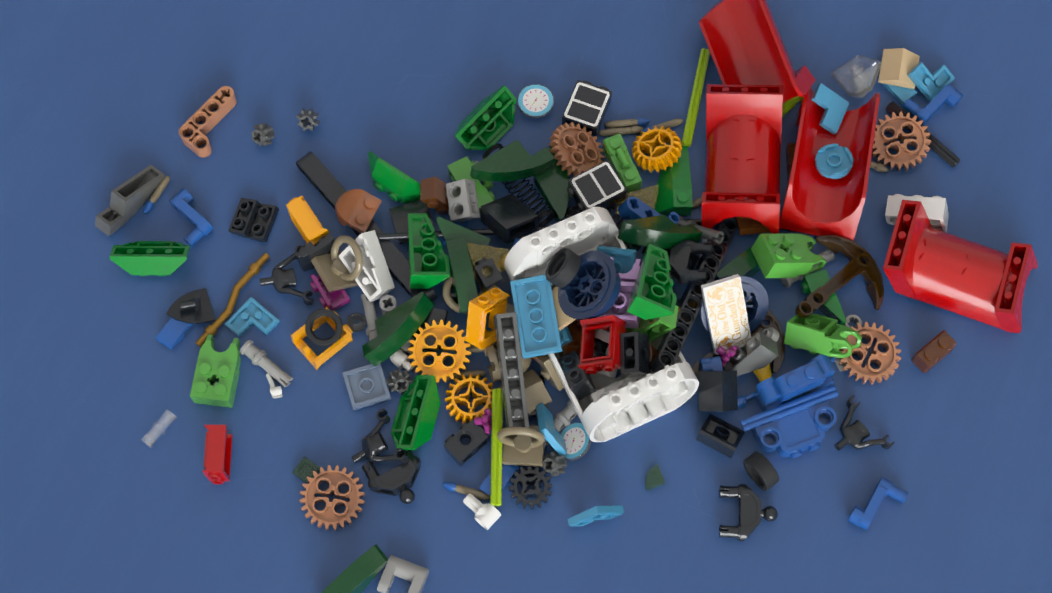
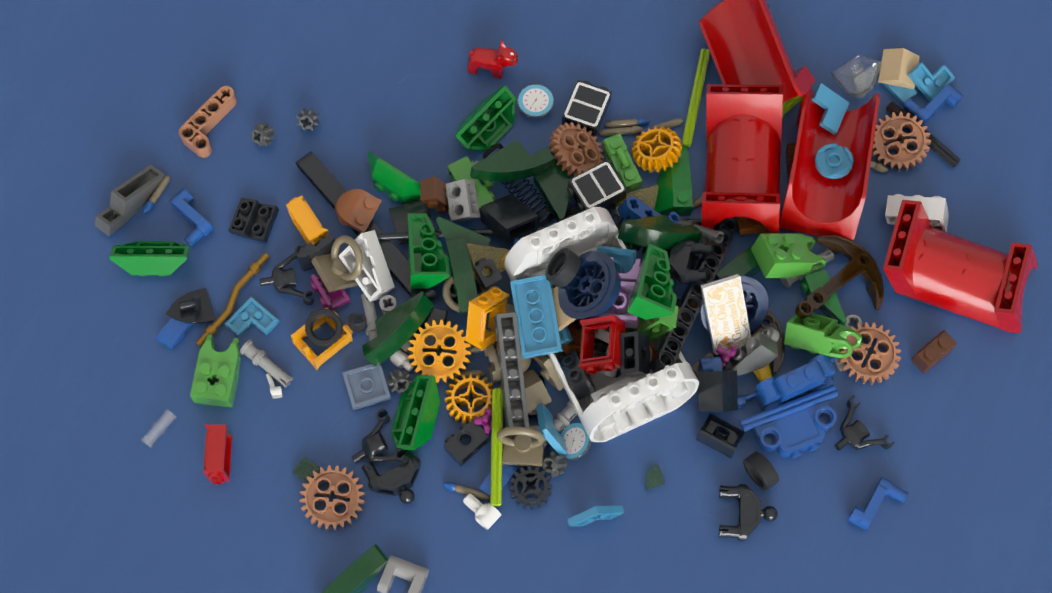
(492, 59): none -> red animal

